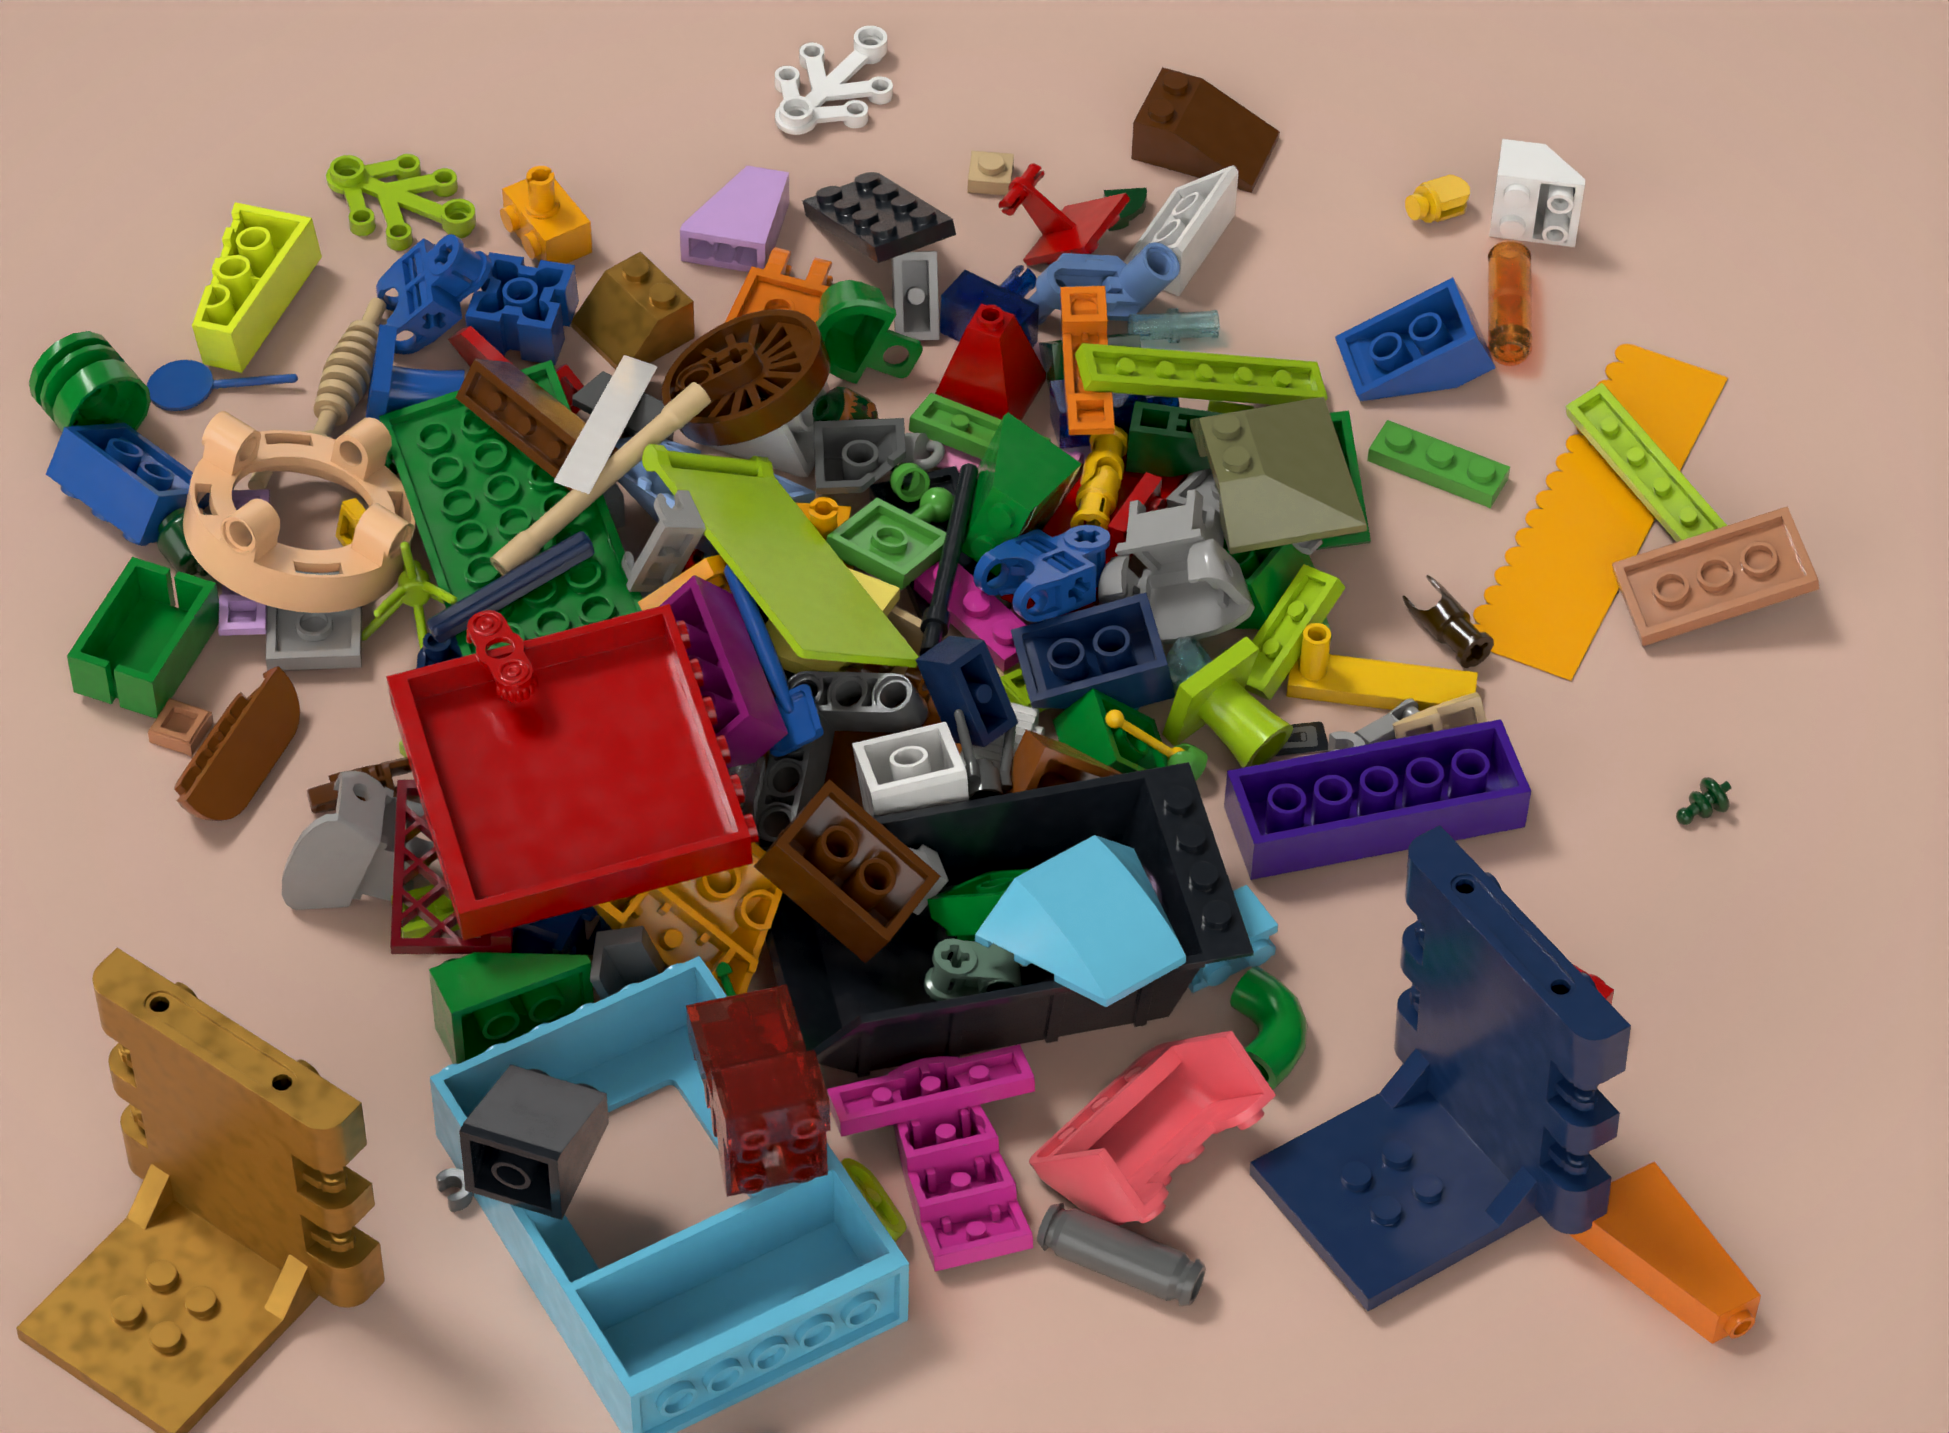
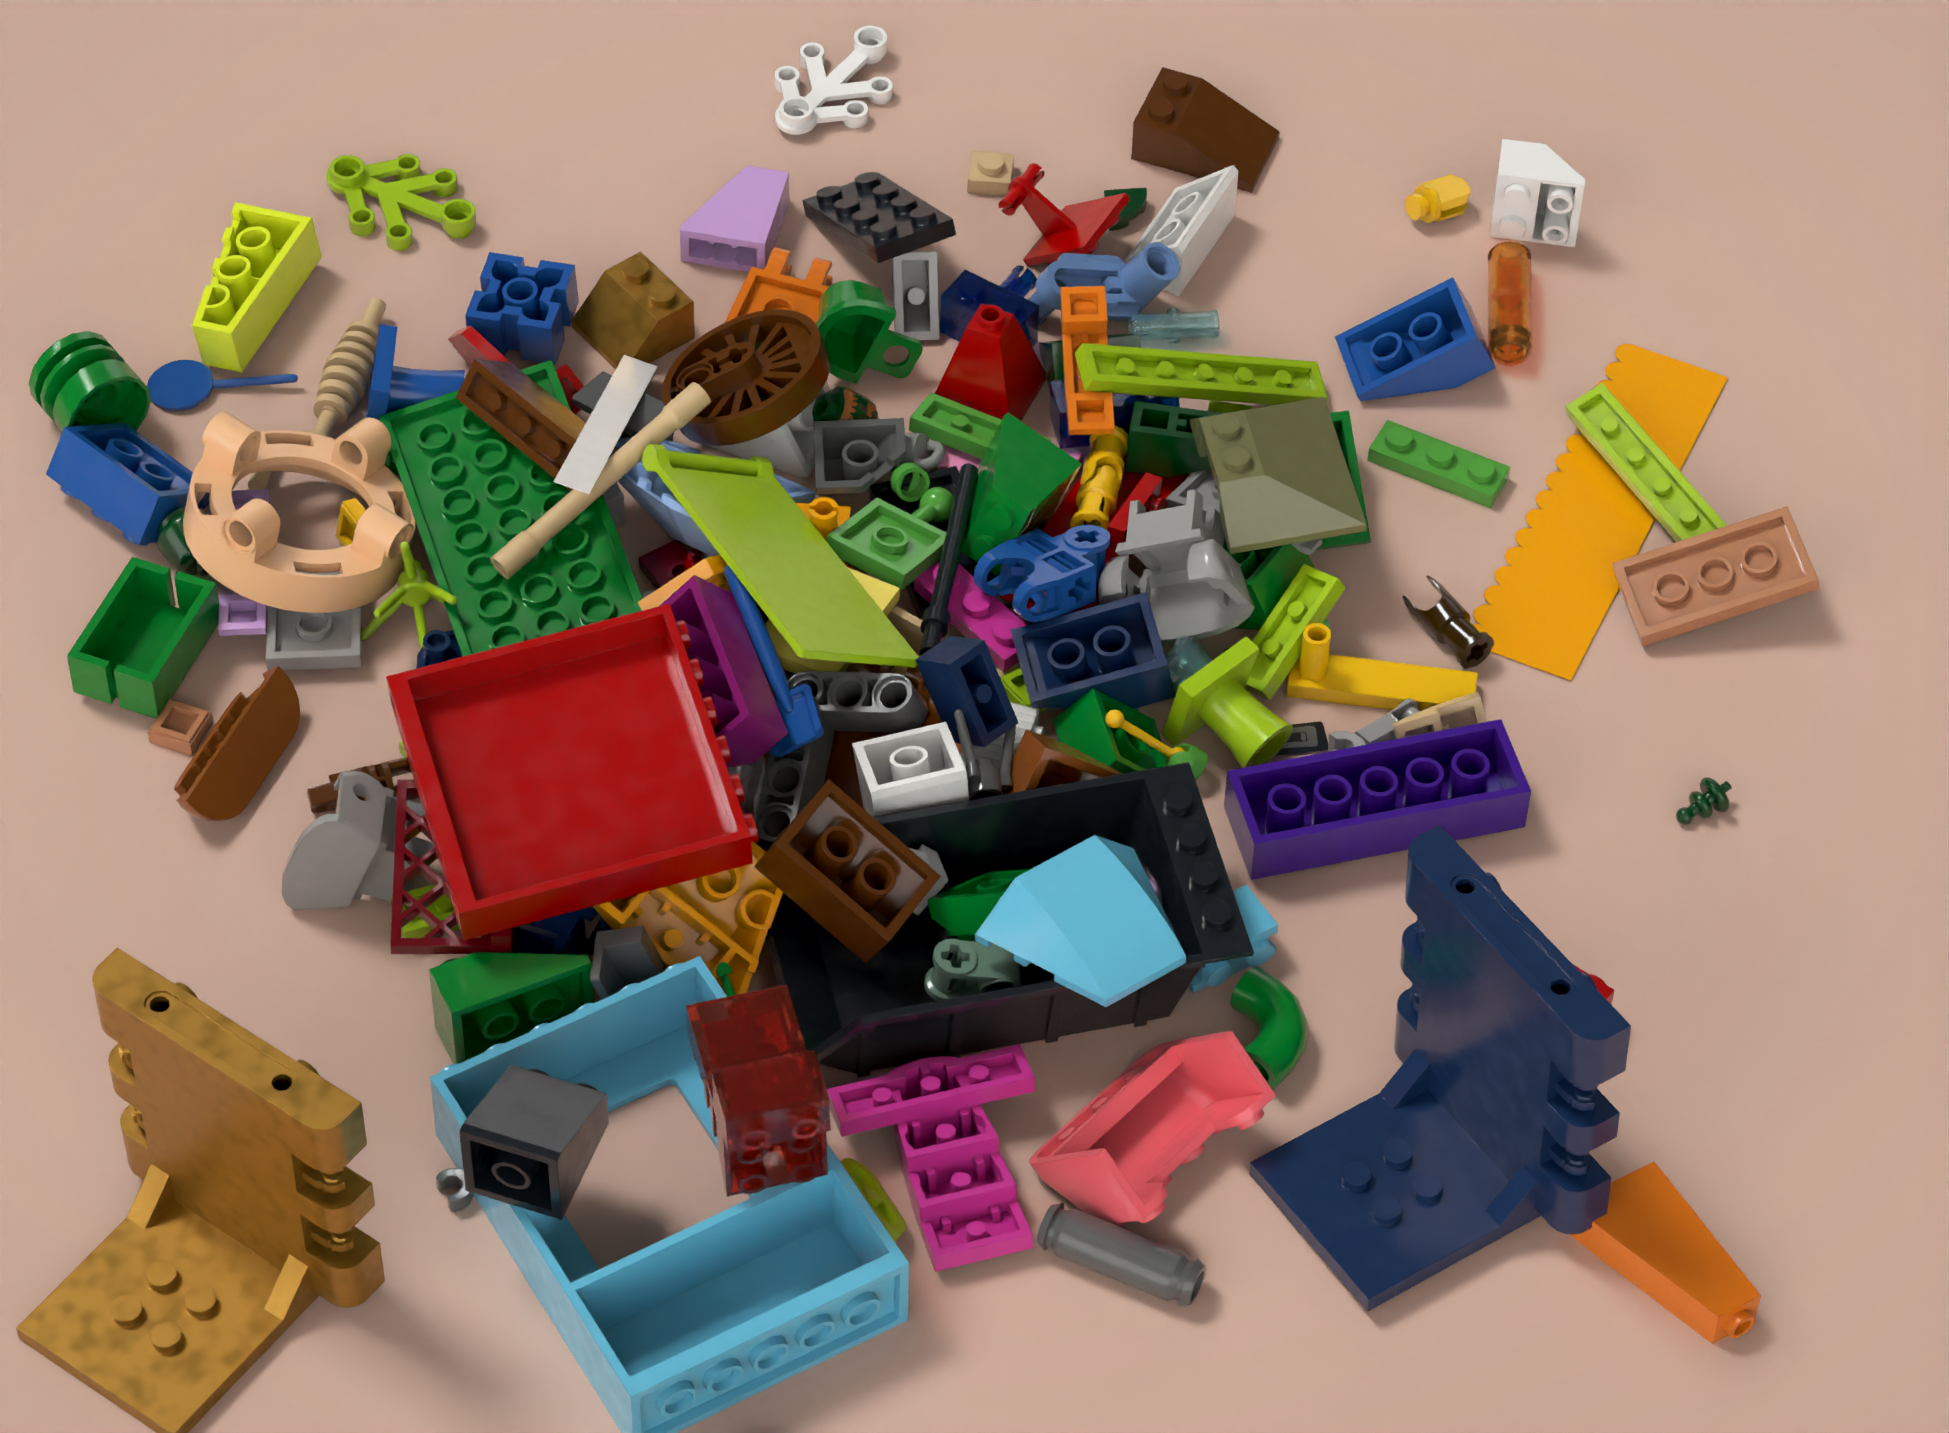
(430, 288): blue piece -> none
(511, 585): dark blue axle -> none
(513, 673): red piece -> none
(546, 218): light orange brick -> none
(668, 545): light grey hinge -> none

